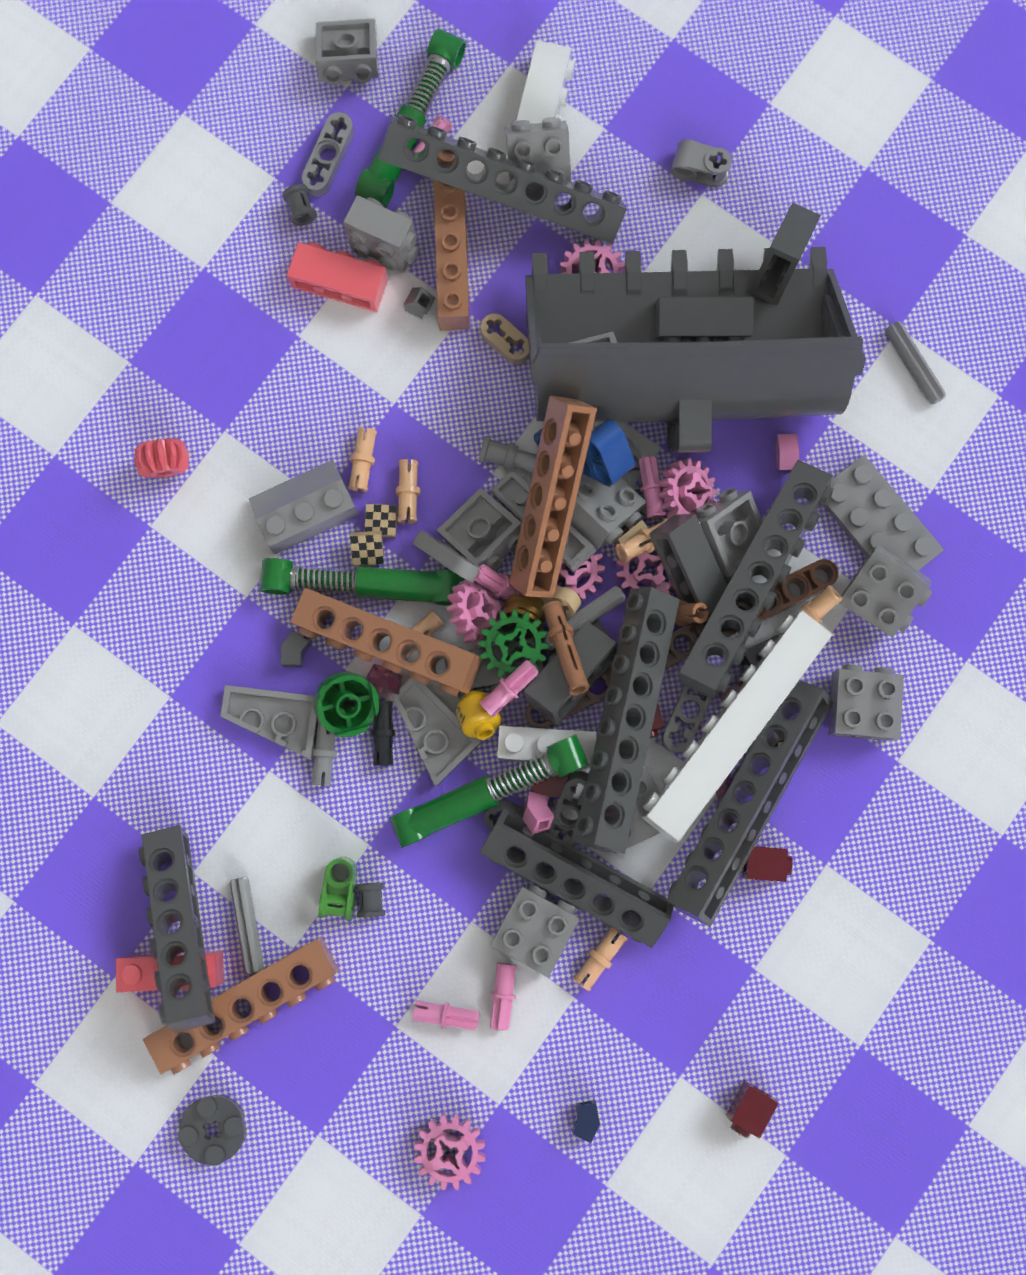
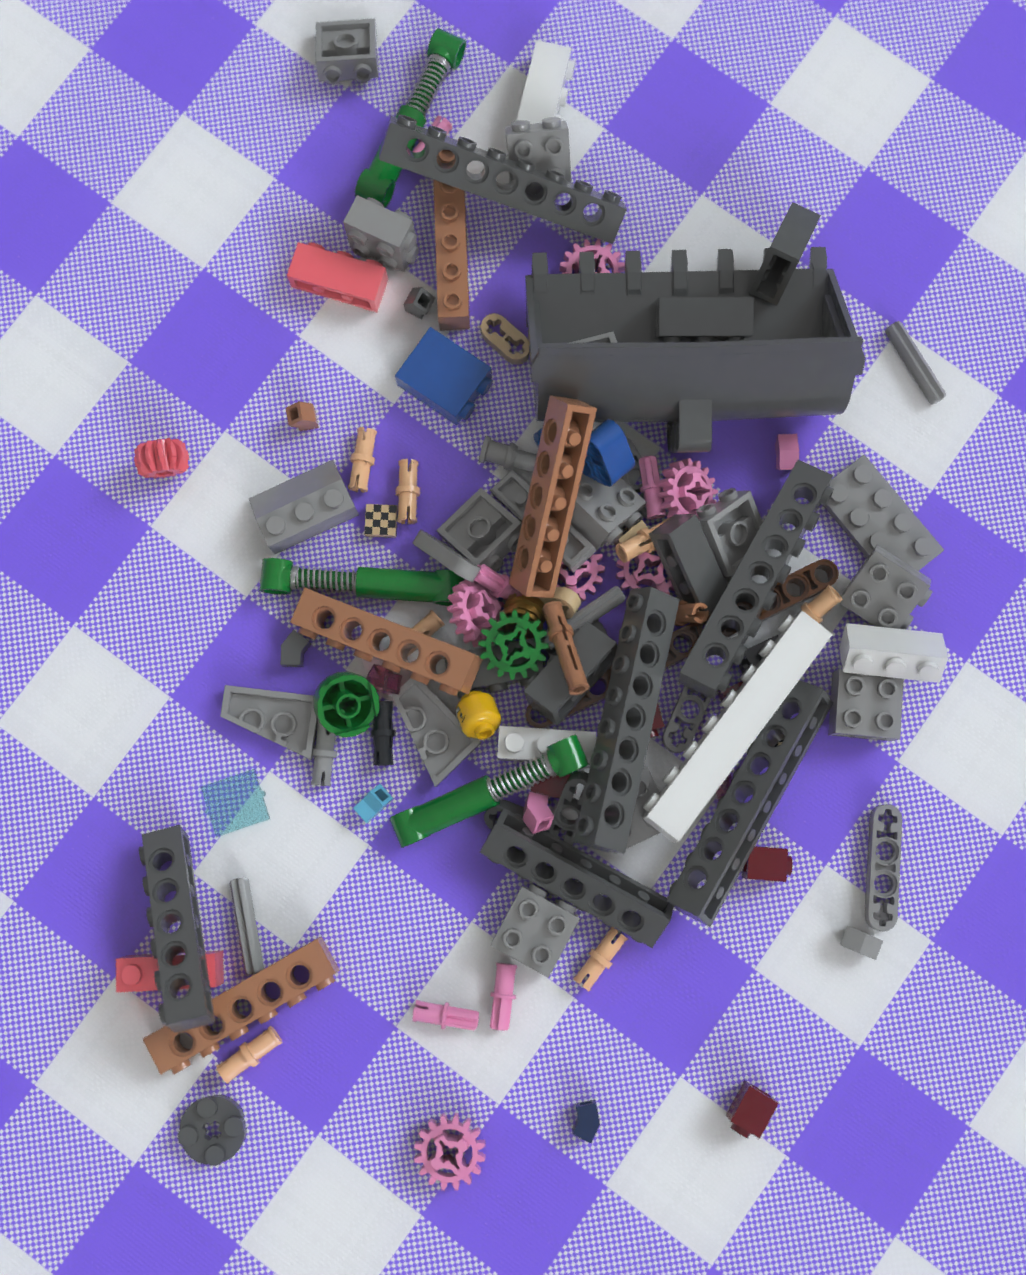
(235, 802): none -> clear light blue piece
(249, 1054): none -> light nougat pin
(299, 204): dark grey bush -> none
(302, 416): none -> nougat piece
(325, 141): light grey beam -> none
(338, 891): bright green piece -> none
(367, 548): tile -> none
(370, 899): dark grey bush -> none
(373, 803): none -> medium azure piece
(444, 376): none -> blue brick
(509, 688): bright pink axle -> none
(697, 162): light grey piece -> none
(861, 942): none -> light grey piece
(889, 867): none -> light grey beam
(893, 653): none -> white brick

